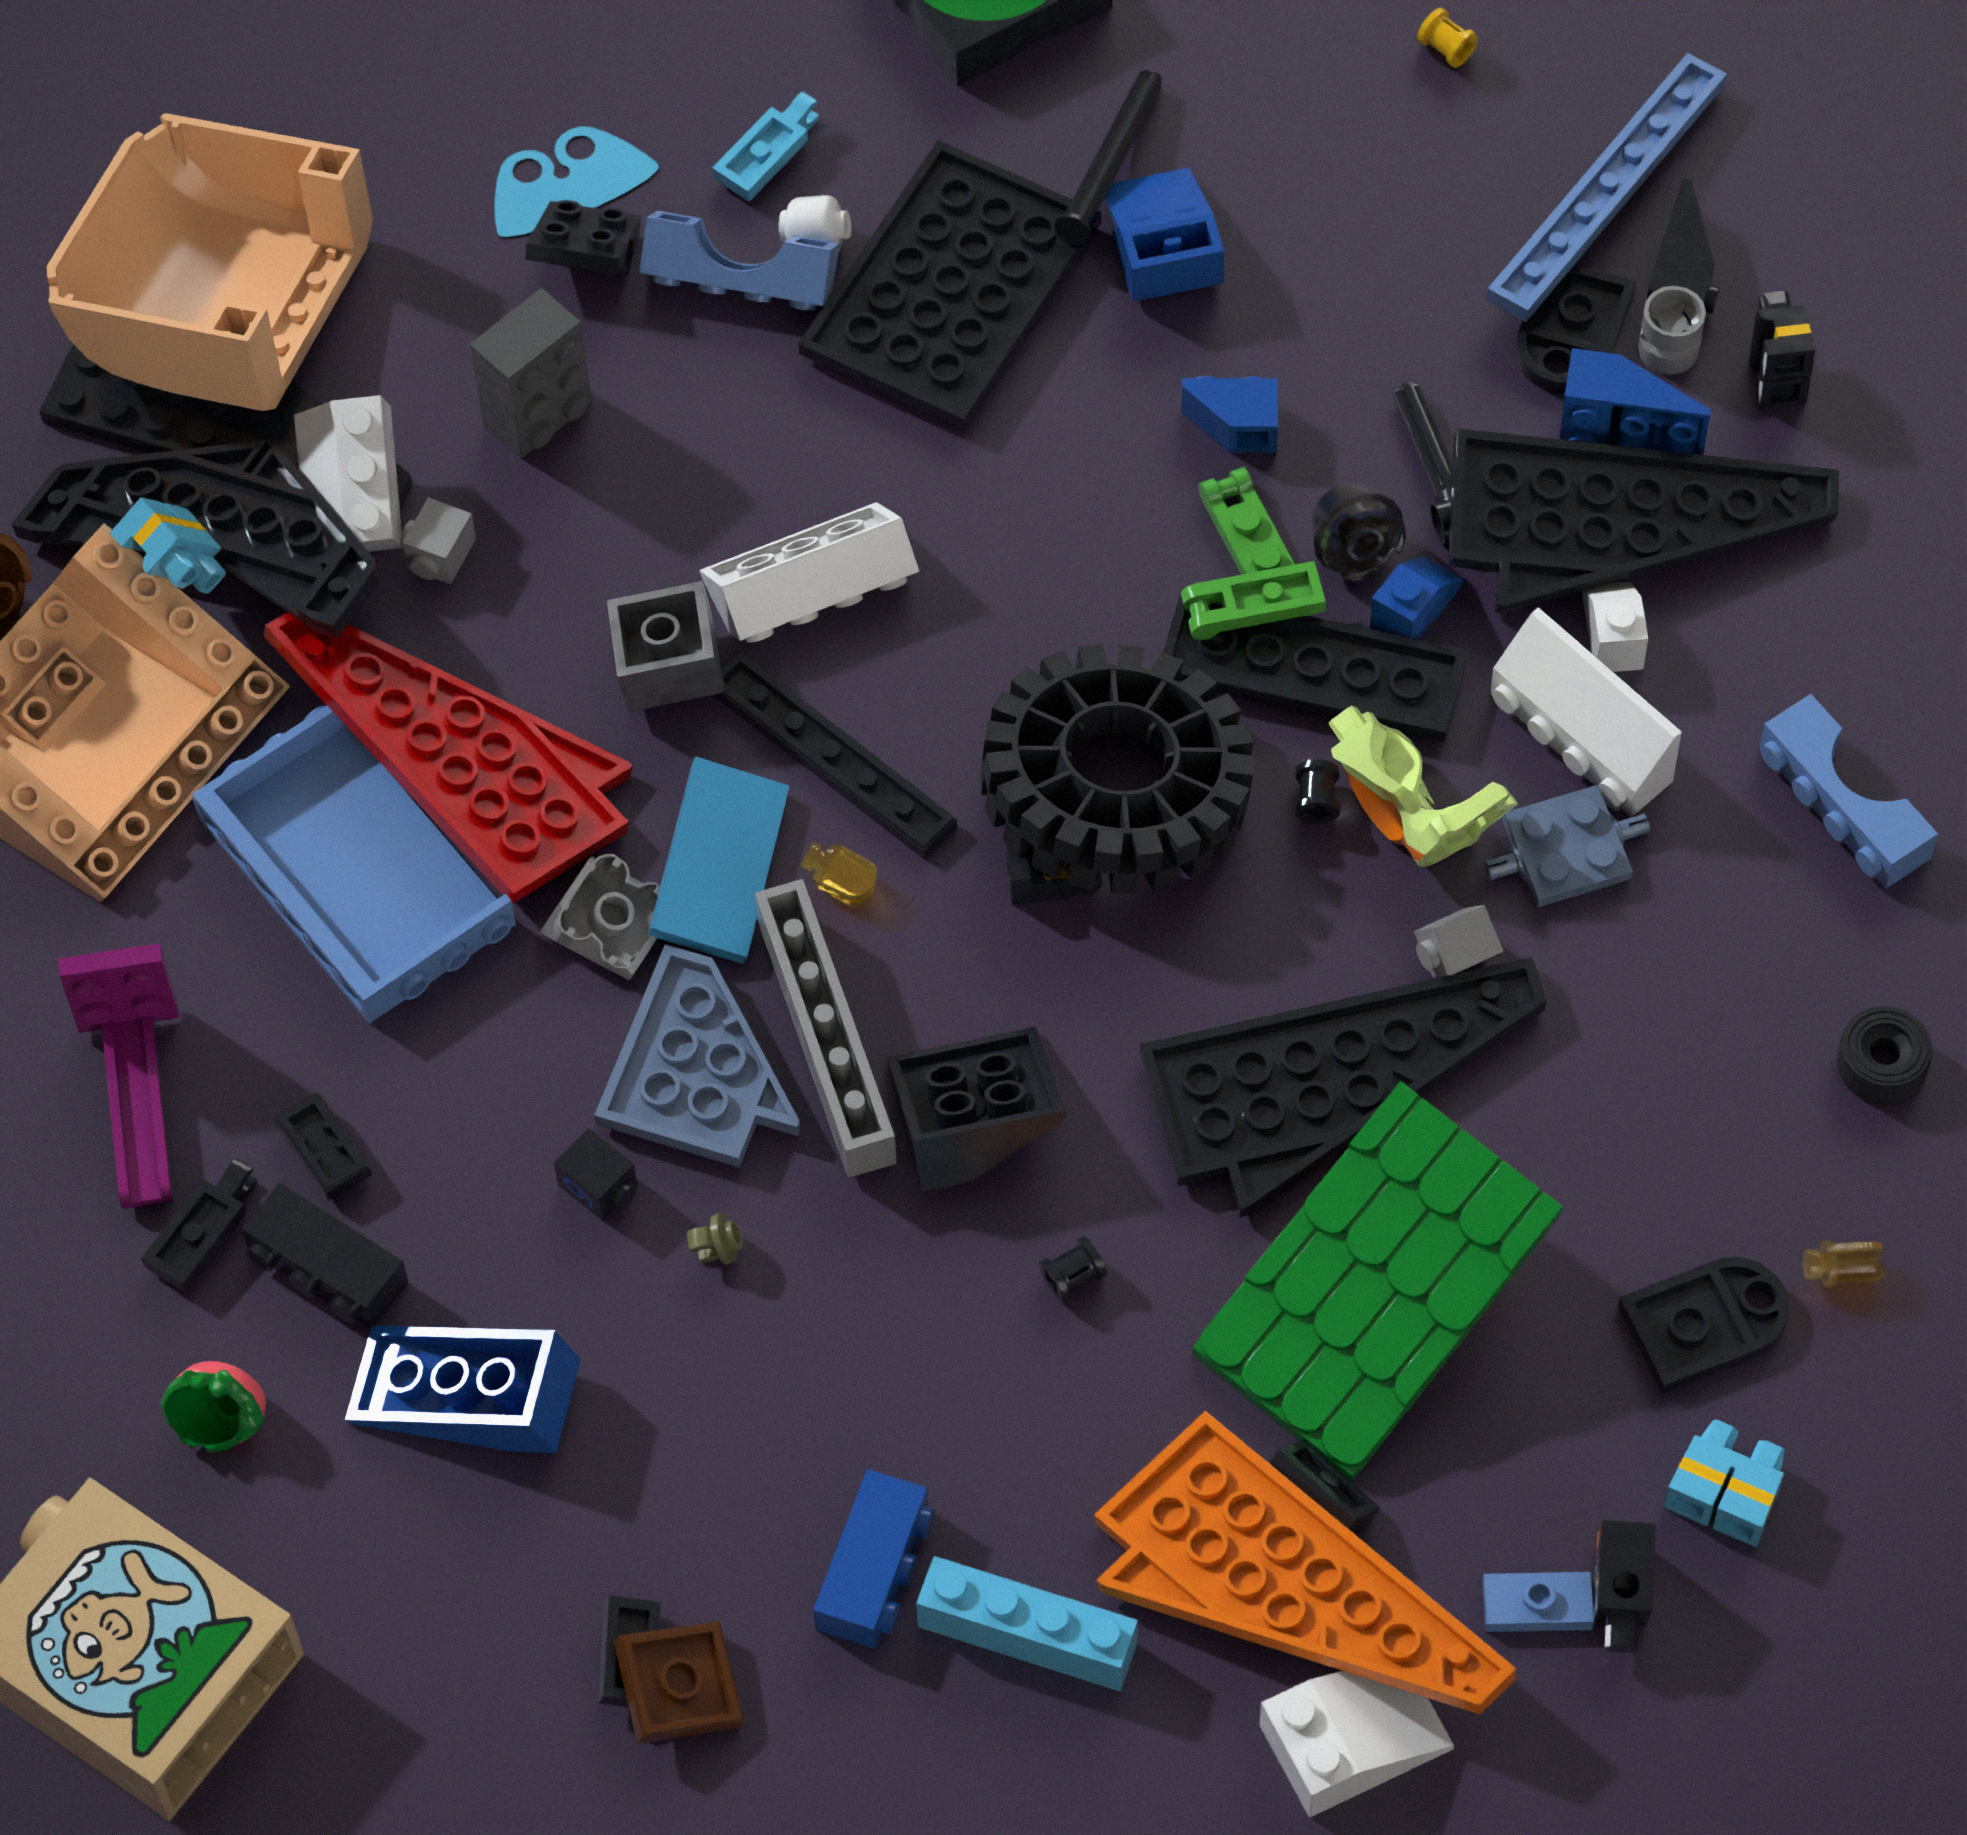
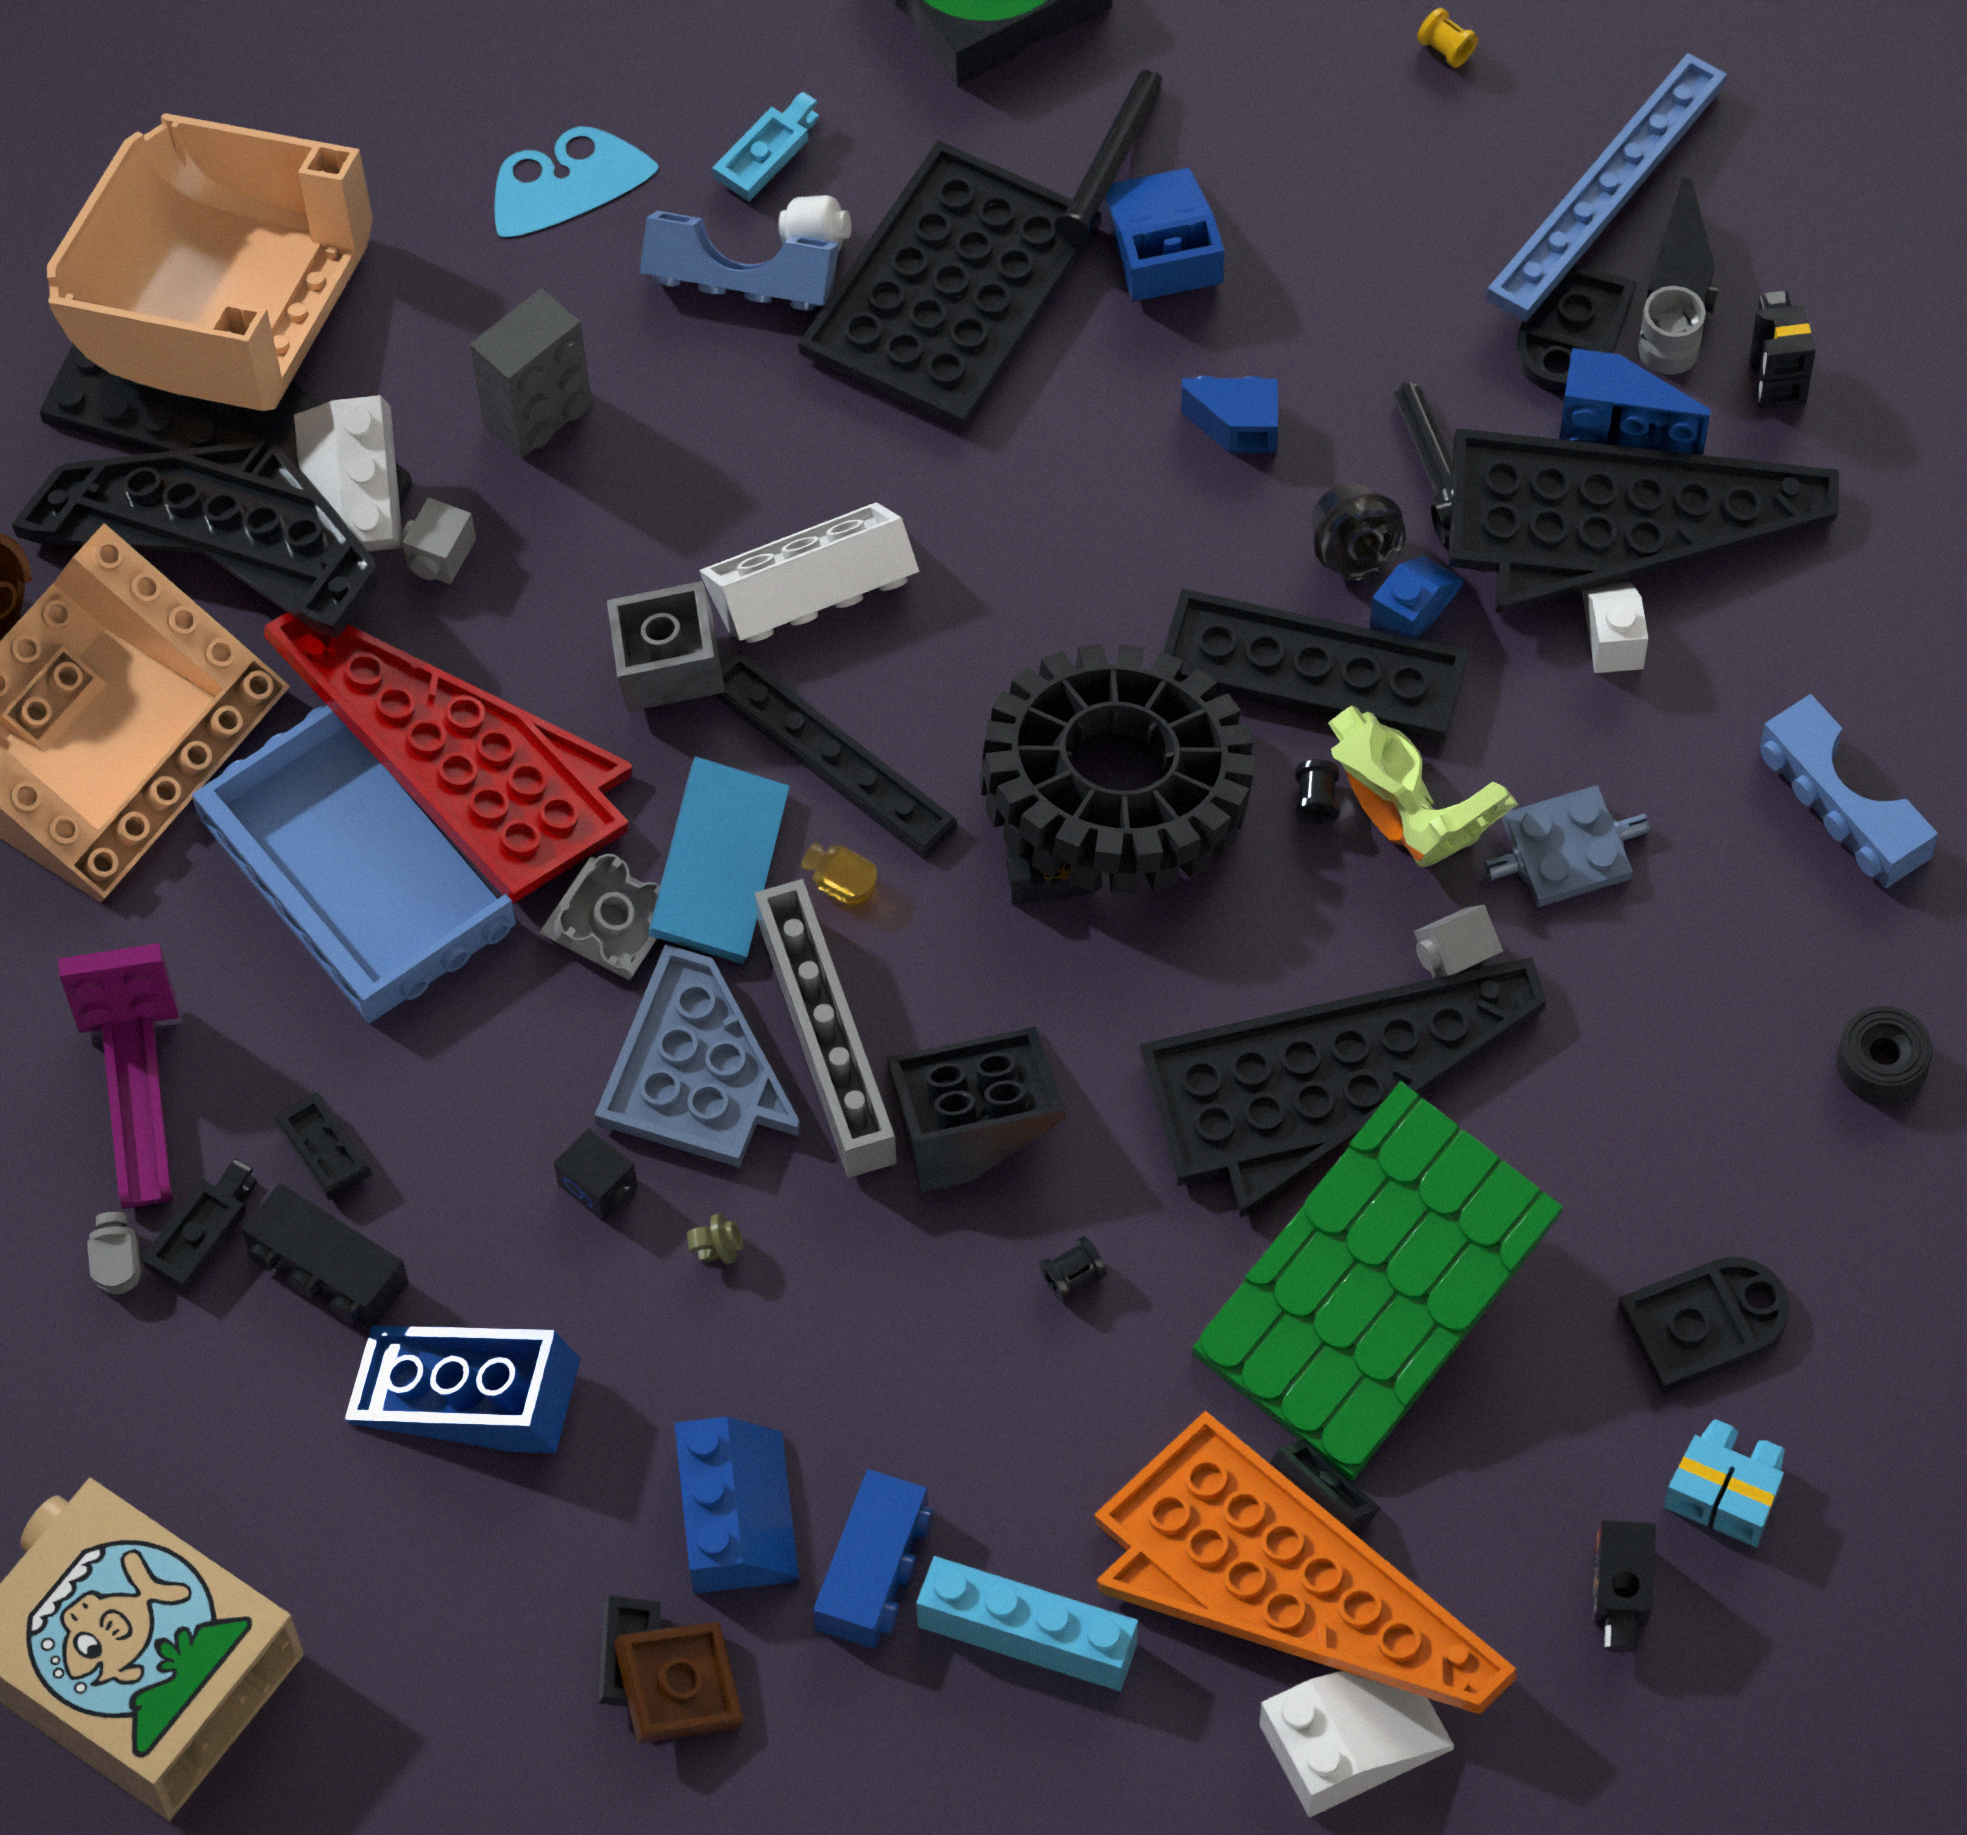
(114, 1254): none -> light grey arm
(173, 543): medium azure hips -> none
(214, 1406): green hair -> none
(585, 238): black plate -> none
(735, 1504): none -> blue slope
(1244, 526): bright green plate -> none
(1253, 599): bright green plate -> none
(1538, 1601): medium blue plate -> none
(1586, 714): white slope -> none
(1844, 1262): clear yellow arm -> none

